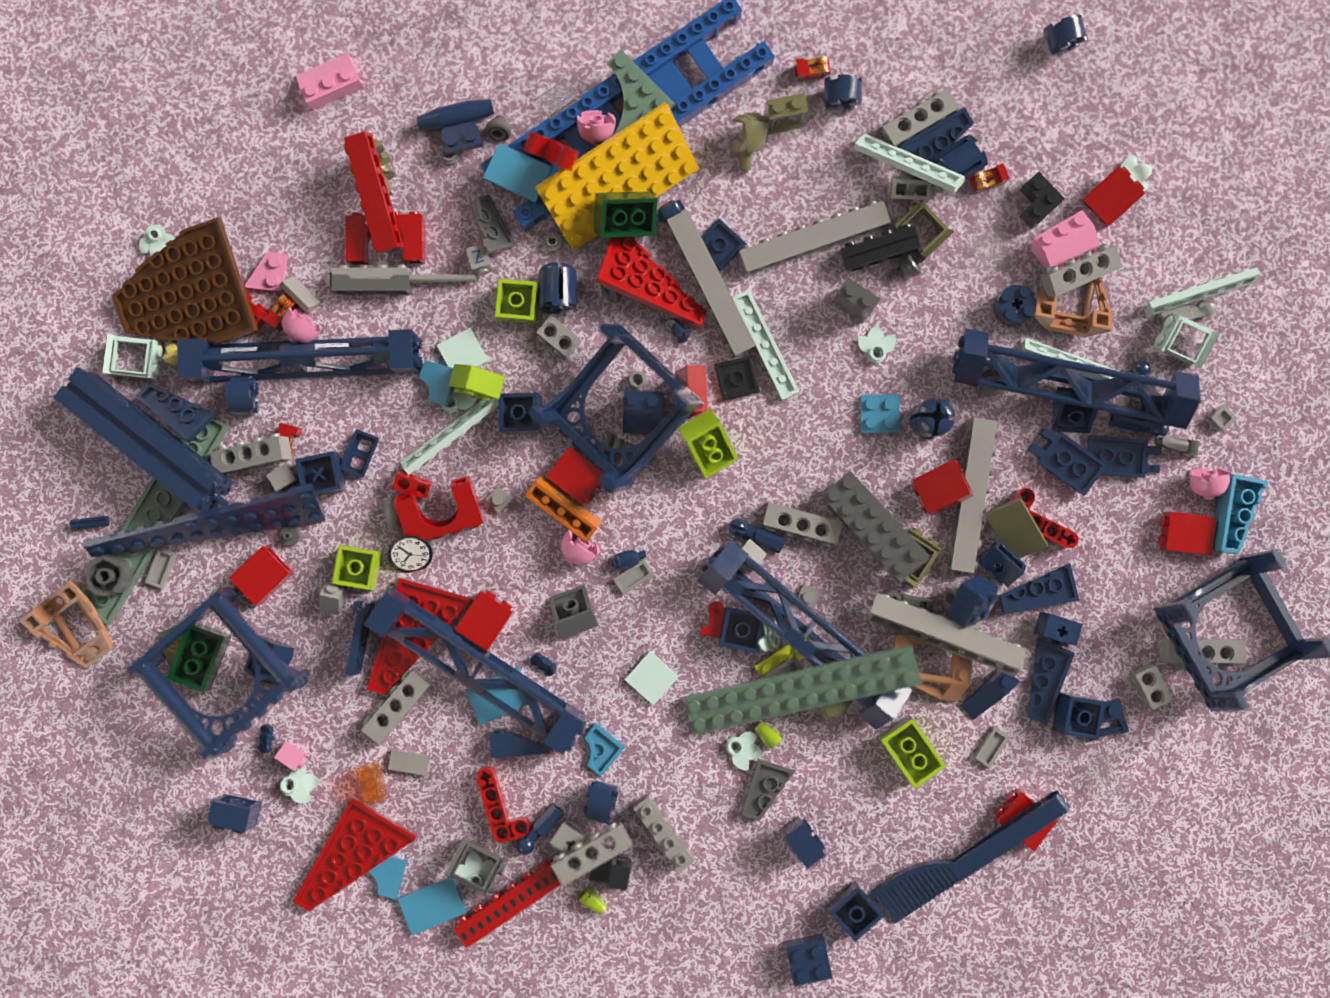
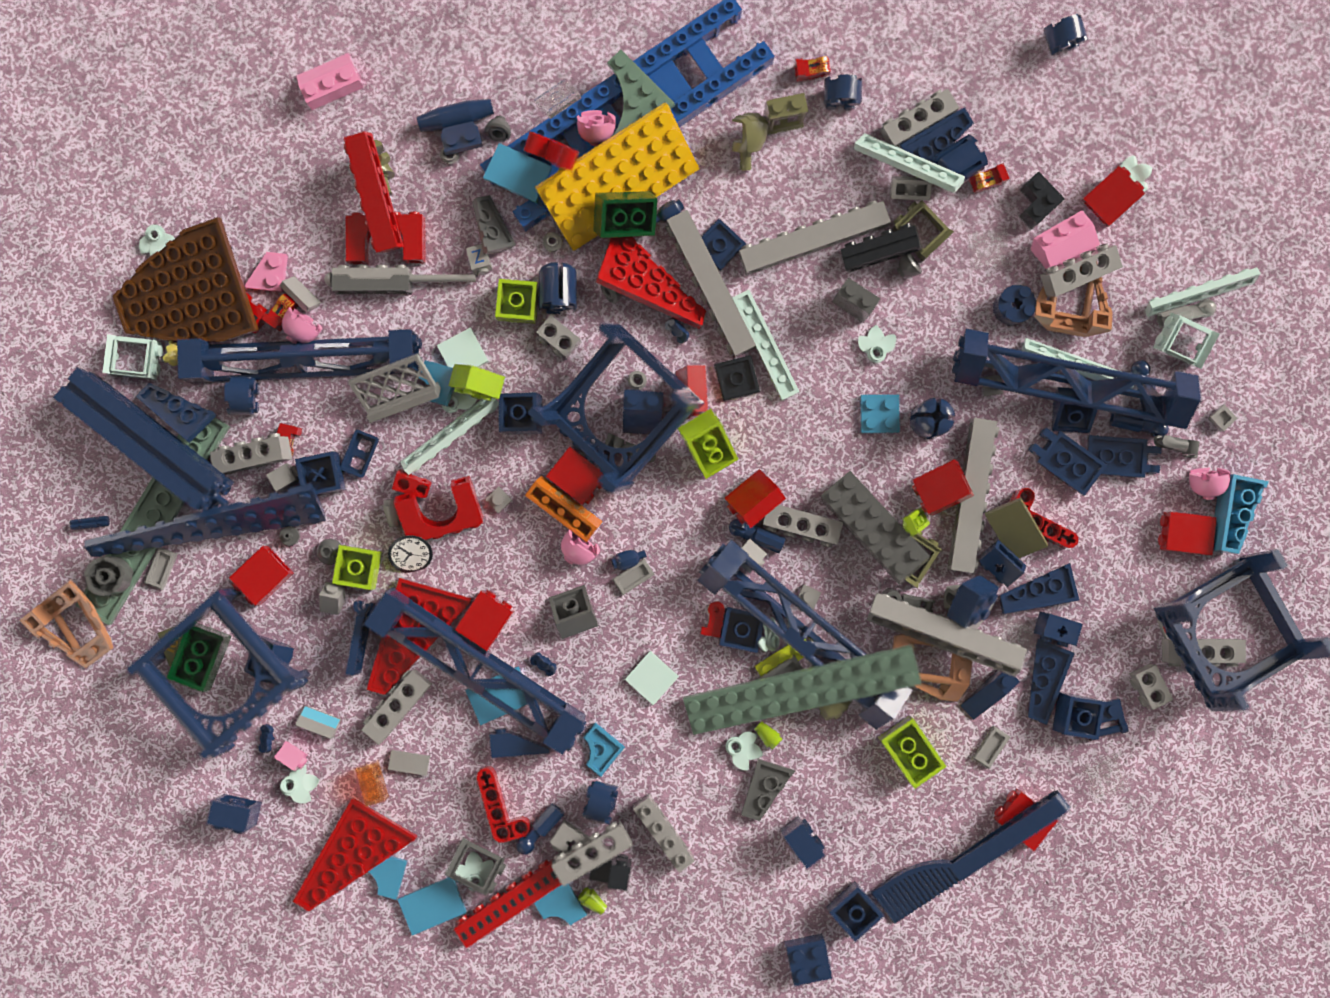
(318, 722): none -> slope
(327, 551): none -> dark grey brick
(405, 399): none -> light grey fence
(561, 903): none -> dark azure tile
(754, 498): none -> red brick
(915, 521): none -> lime plate

